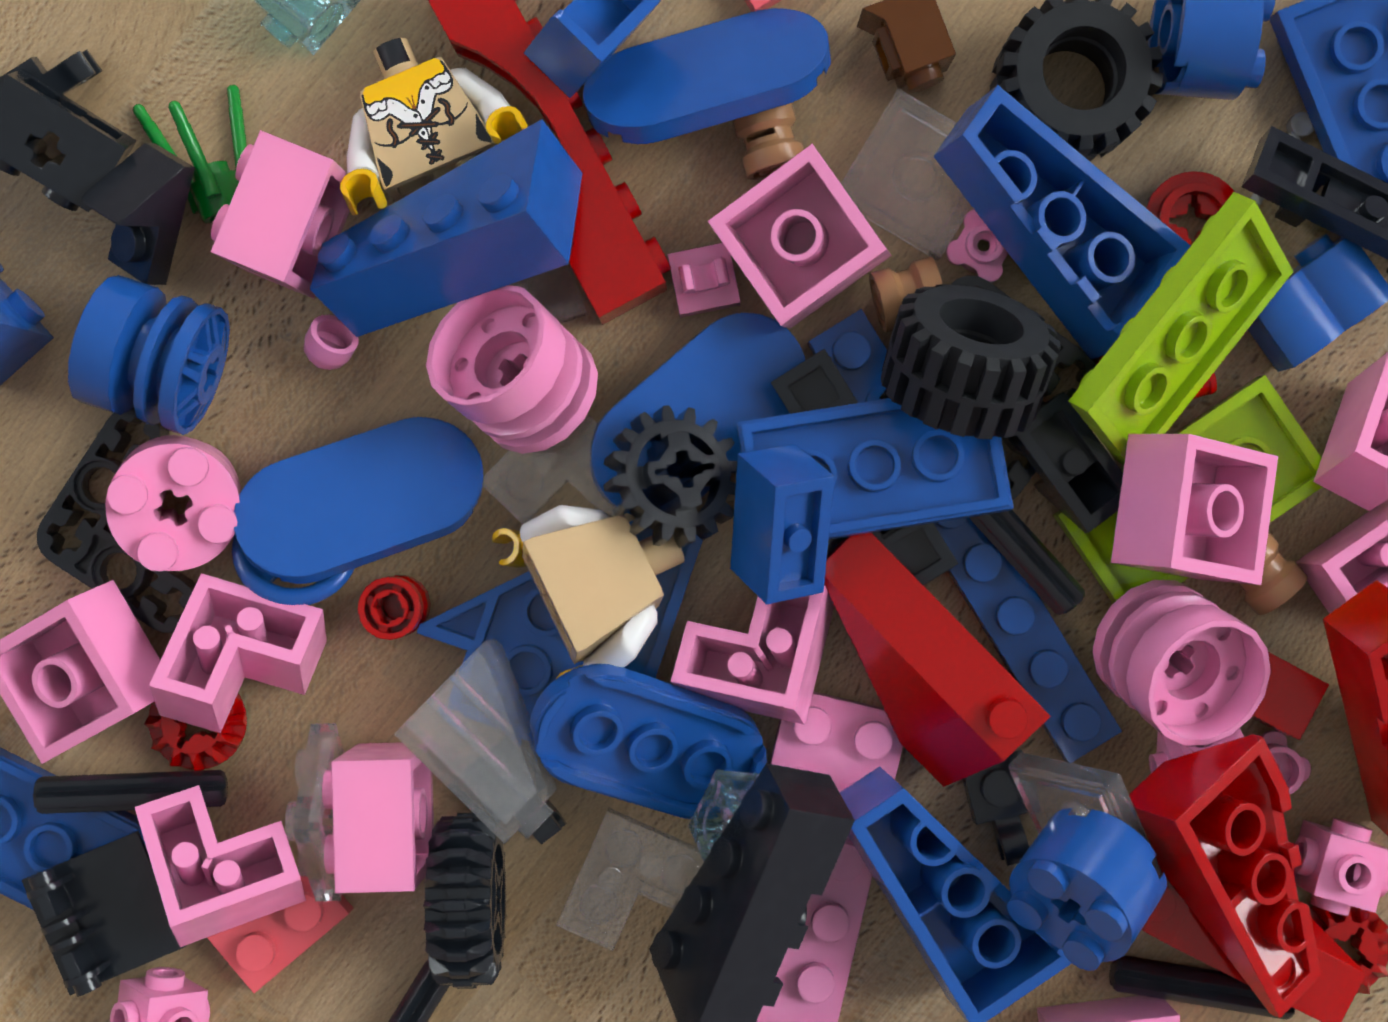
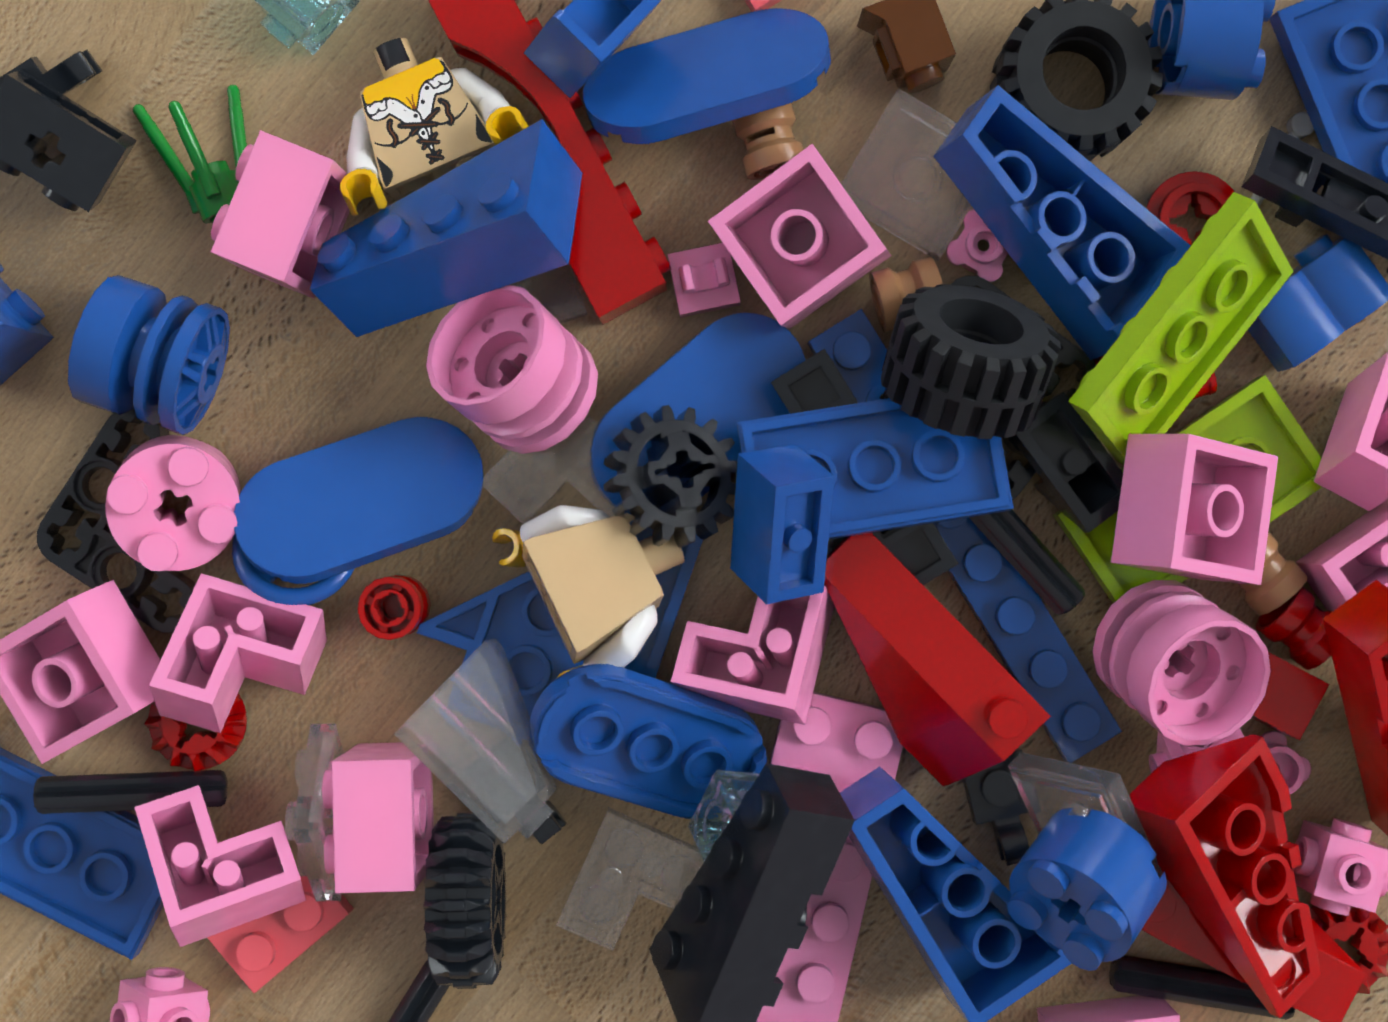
(101, 913): black hinge -> none
(147, 204): black slope -> none
(329, 343): bright pink hinge -> none
(1300, 628): none -> red wheel

